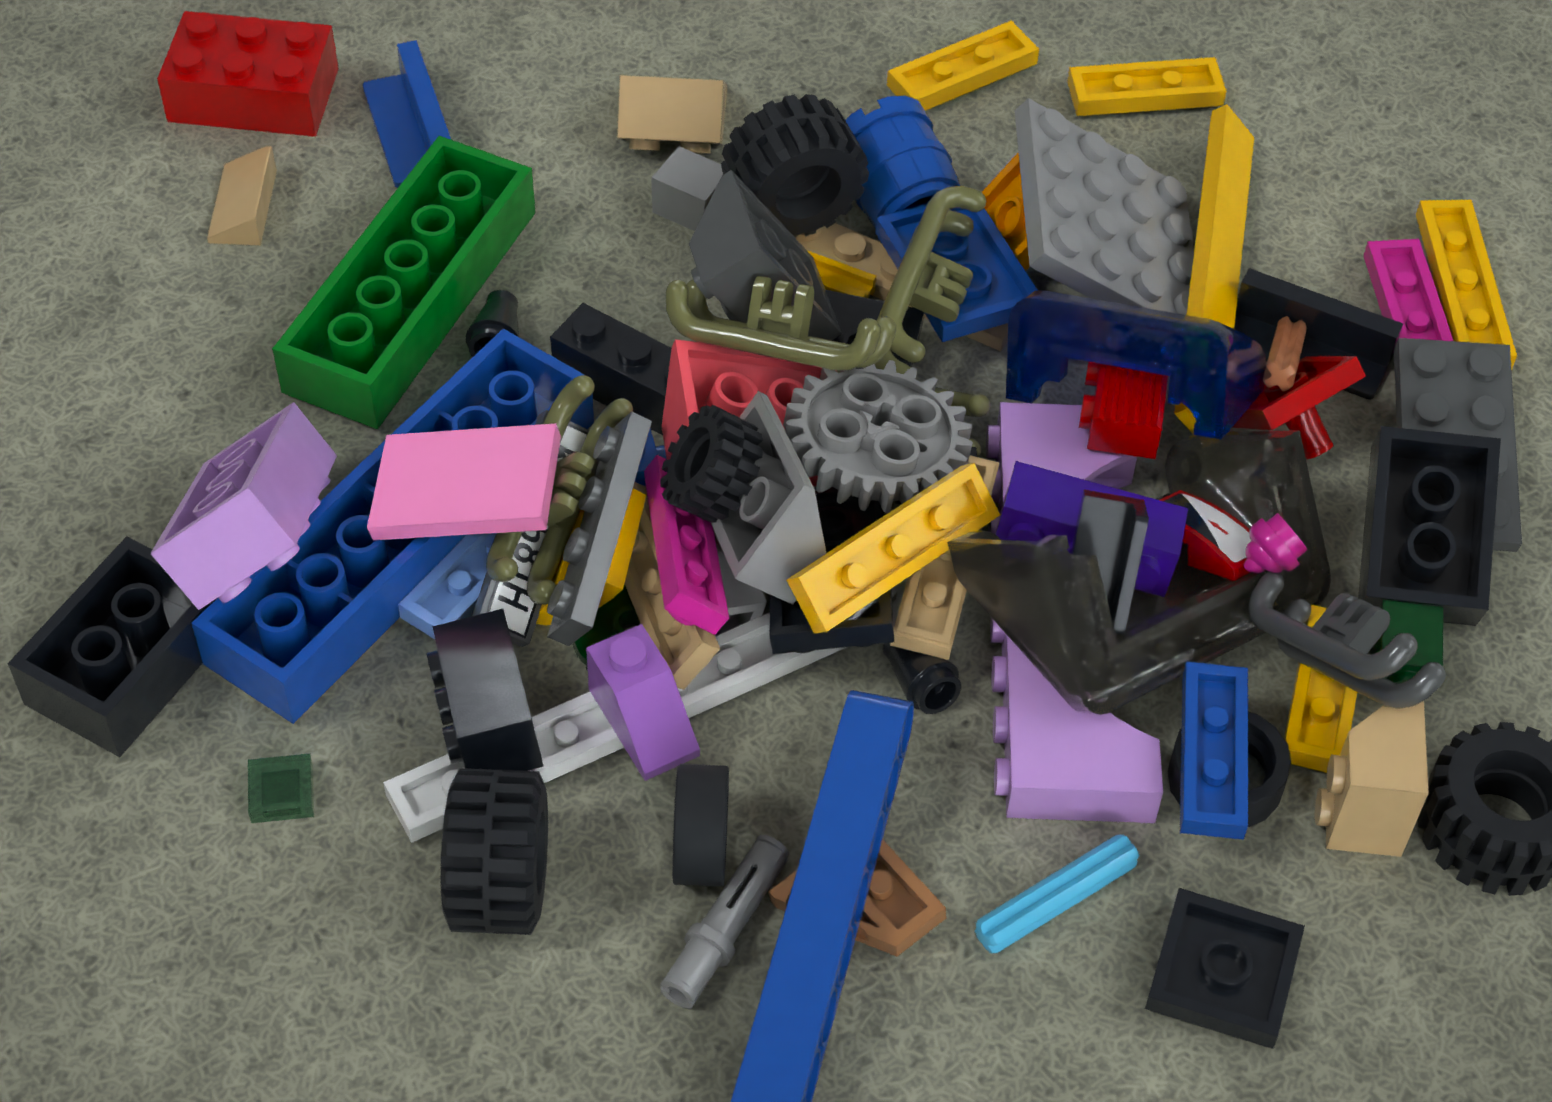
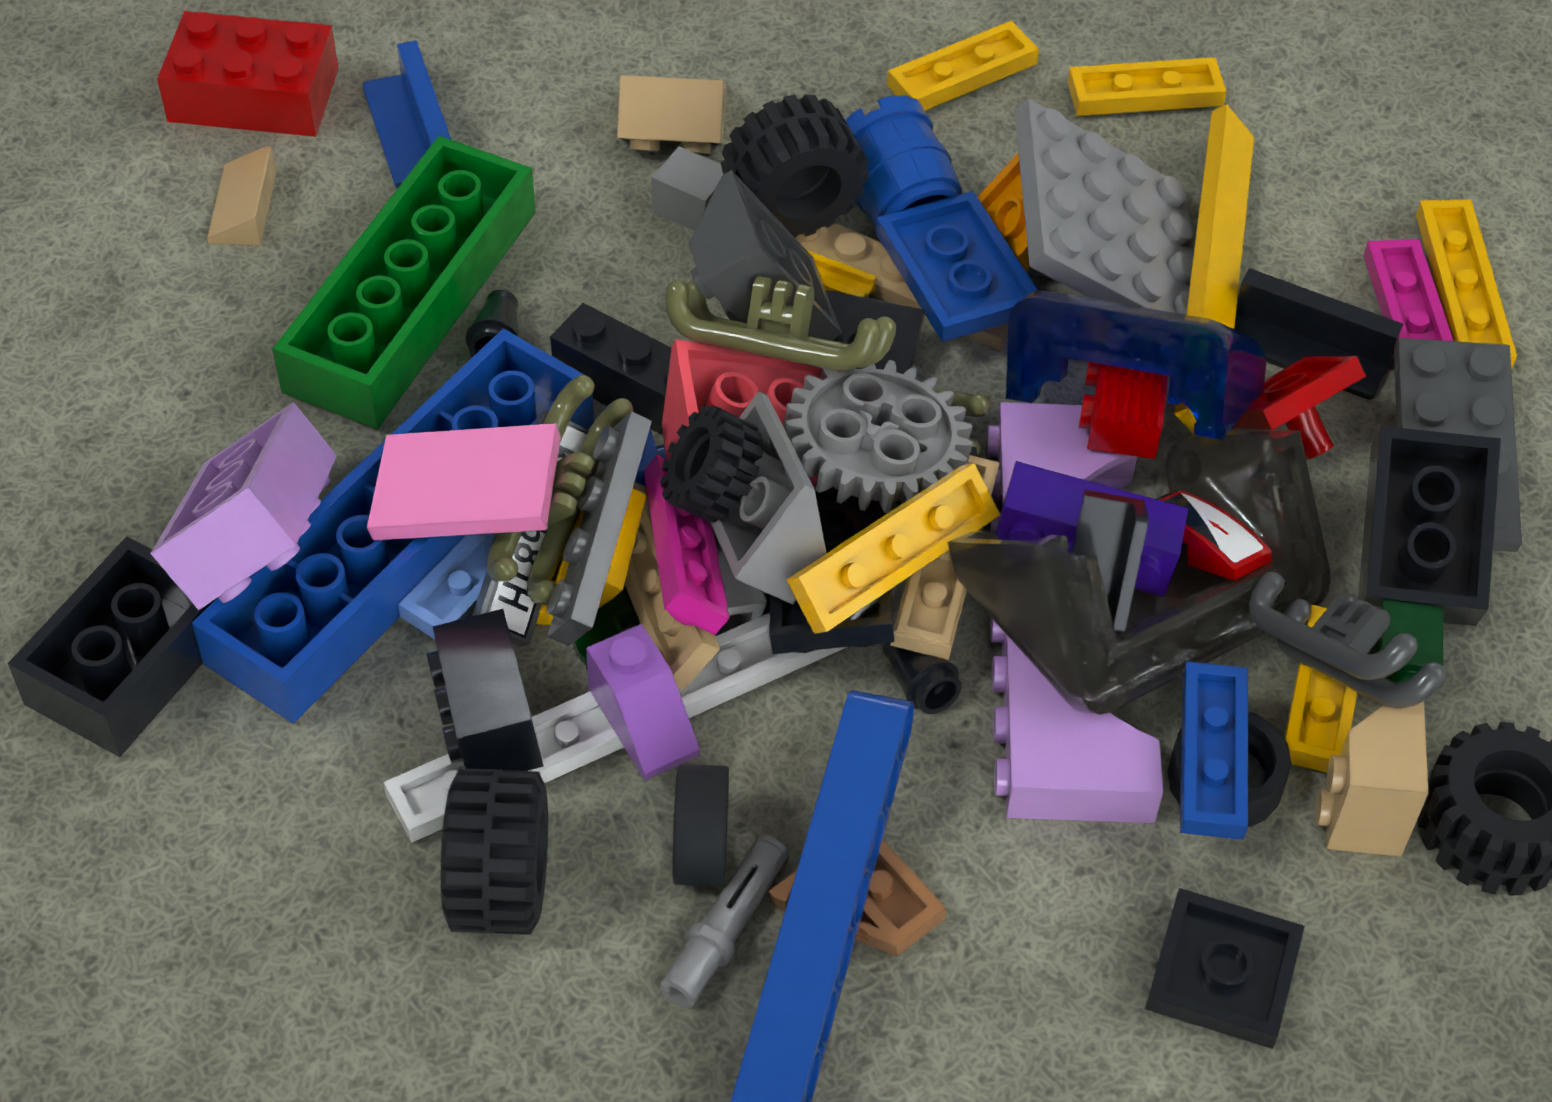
(280, 788): clear green tile -> none
(927, 278): olive piece -> none
(1056, 893): medium azure axle -> none
(1273, 546): dark pink plate -> none
(1285, 354): nougat axle -> none

